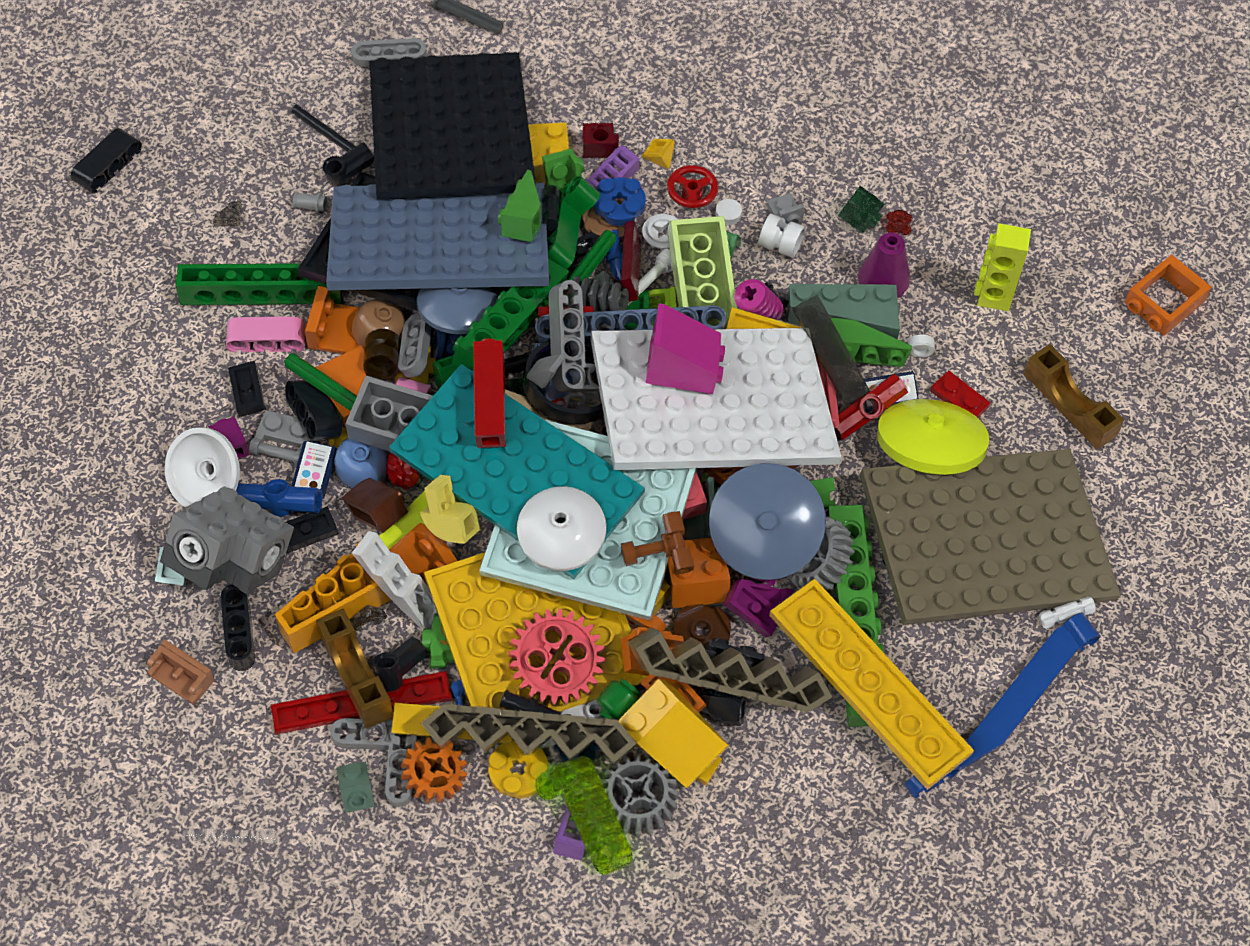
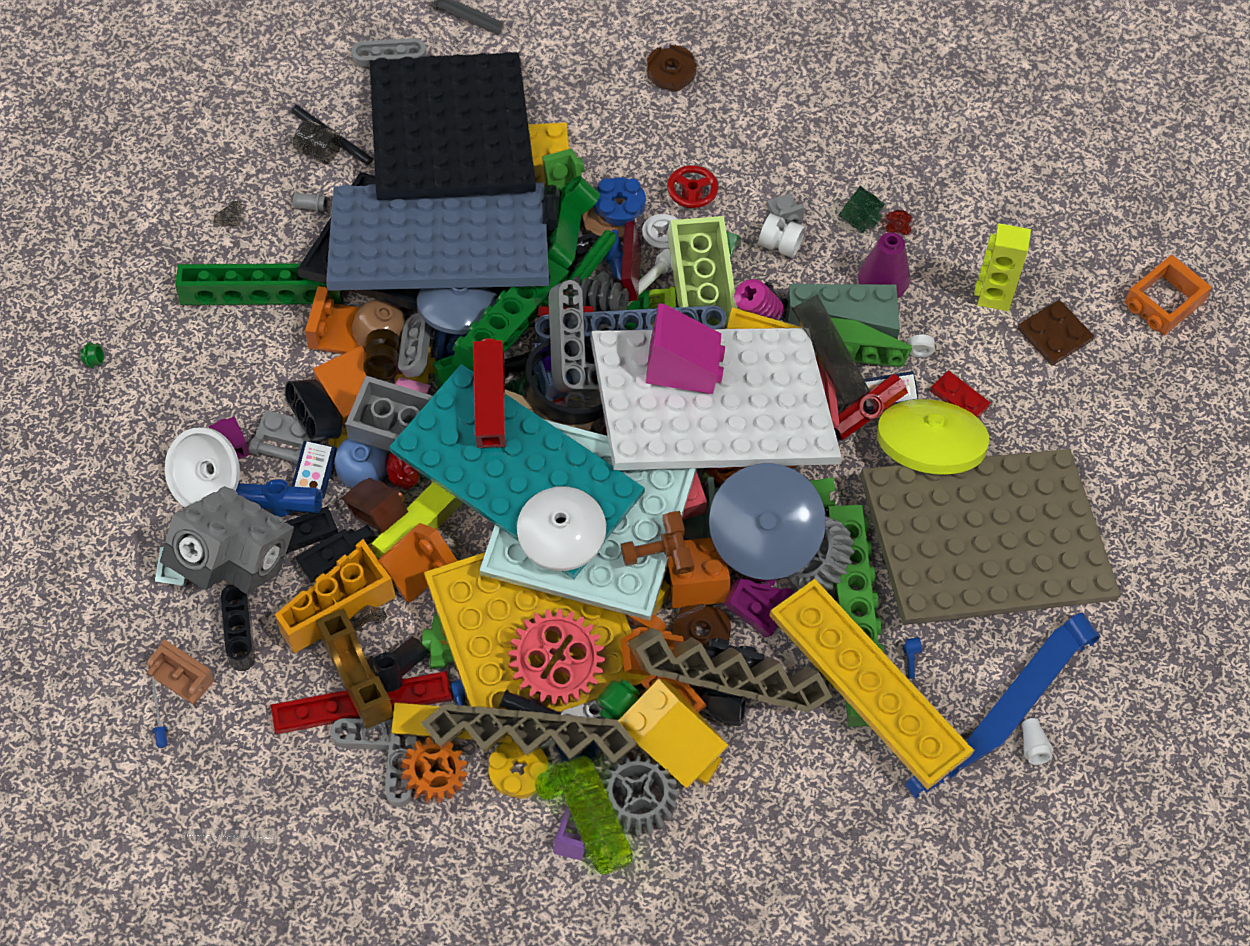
(92, 354): none -> green plate
(105, 159): black beam -> none
(160, 732): none -> blue piece
(246, 388): black plate -> none
(265, 333): bright pink beam -> none
(319, 143): none -> clear smoke wheel
(320, 380): green axle -> none
(324, 555): none -> black hinge
(342, 169): black piece -> none
(355, 787): sand green bracket -> none
(396, 580): white slope -> none
(444, 516): light yellow brick -> none
(523, 211): bright green slope -> none
(545, 369): light grey slope -> none
(599, 140): dark red brick -> none
(621, 158): medium lavender slope -> none
(660, 152): yellow slope -> none
(671, 79): none -> reddish brown plate
(730, 210): white tile -> none
(910, 648): none -> blue hand
(1036, 744): none -> white cone
(1052, 377): pearl gold arch -> none
(1055, 332): none -> reddish brown plate
(1065, 612): white axle -> none

